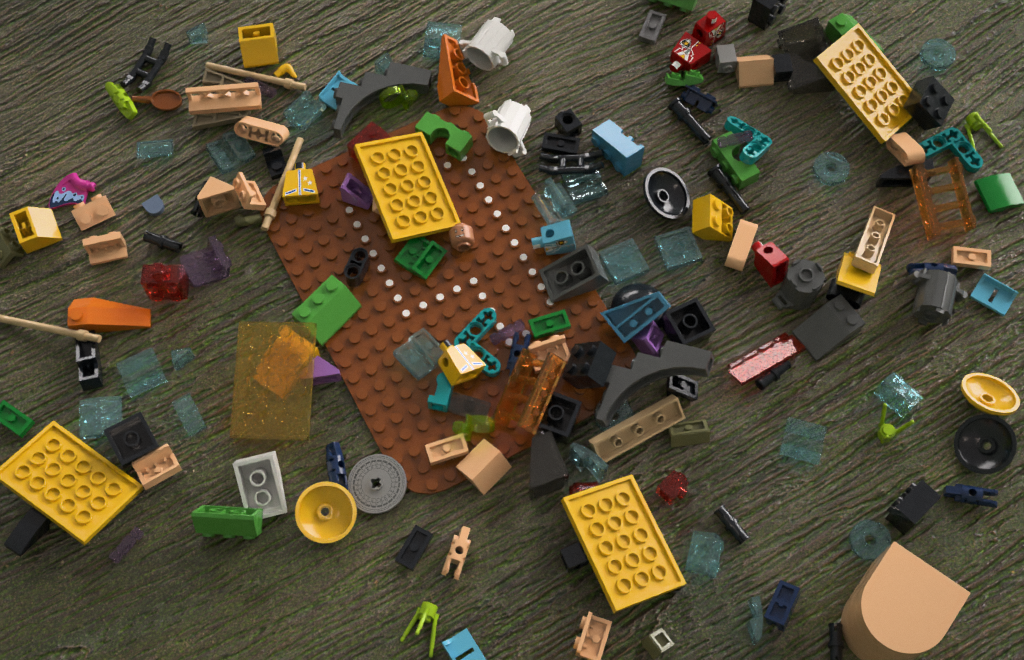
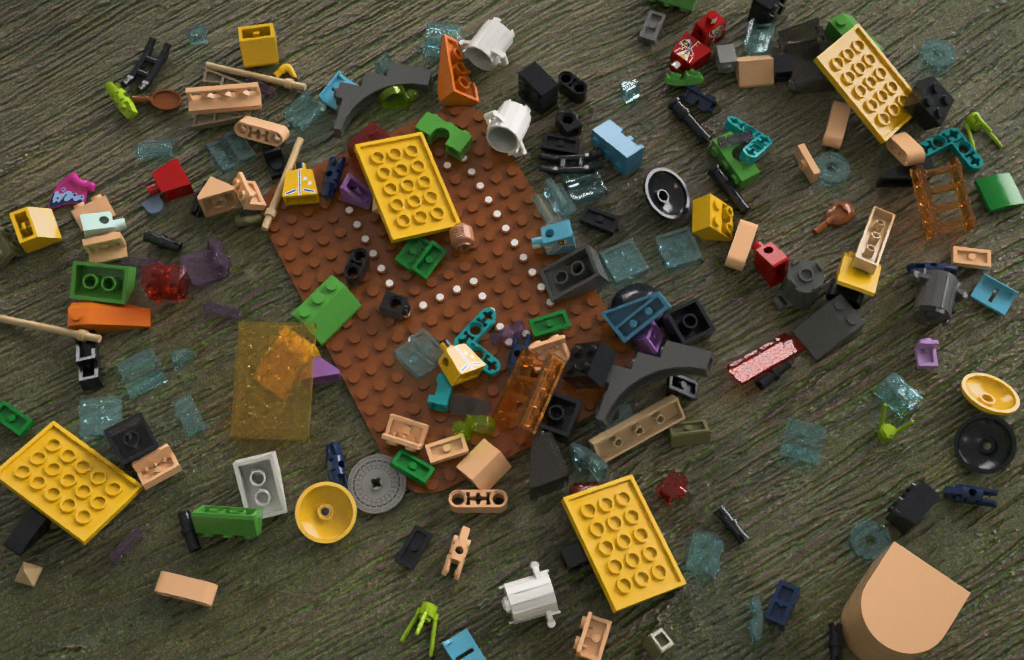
(28, 574): none -> tan slope
(100, 224): none -> light aqua torso
(102, 282): none -> bright green slope
(138, 261): none -> axle
(170, 181): none -> red torso
(186, 588): none -> light nougat beam
(188, 531): none -> black pin
(221, 310): none -> axle
(332, 177): none -> dark blue hinge
(391, 299): none -> black brick
(405, 432): none -> light nougat bracket
(412, 467): none -> green plate
(478, 508): none -> light nougat beam
(531, 597): none -> white container
(537, 88): none -> black brick
(572, 87): none -> black beam
(599, 220): none -> black plate
(629, 90): none -> clear light blue tile
(758, 38): none -> clear light blue bracket
(807, 163): none -> light nougat plate
(836, 125): none -> light nougat beam
(837, 215): none -> dark orange piece
(926, 354): none -> lavender bracket

